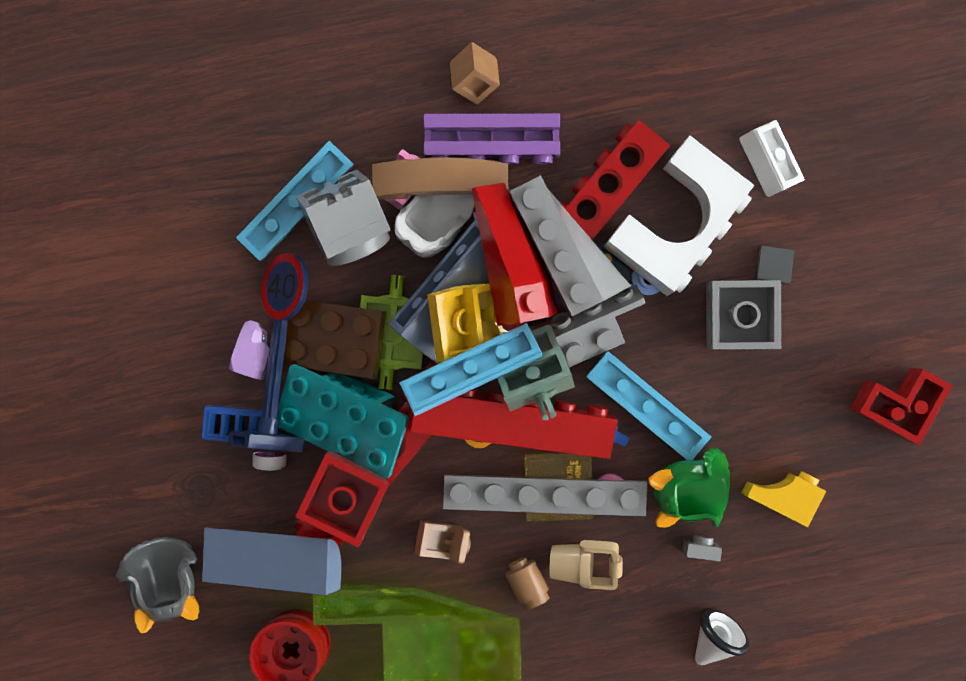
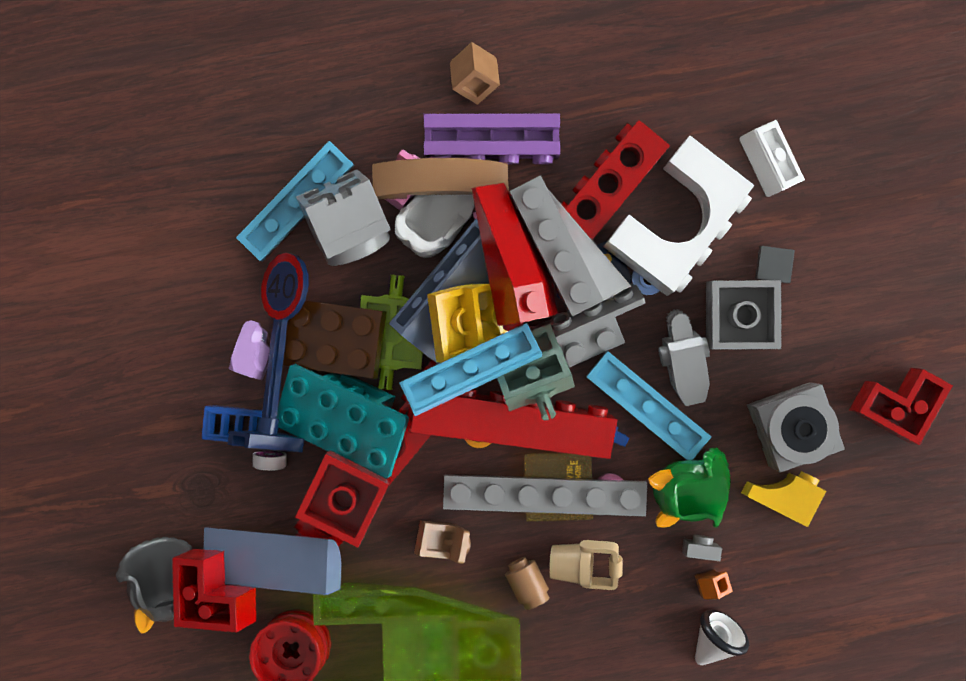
(203, 598): none -> red brick
(685, 358): none -> light grey hinge
(713, 584): none -> orange piece
(796, 427): none -> light grey piece

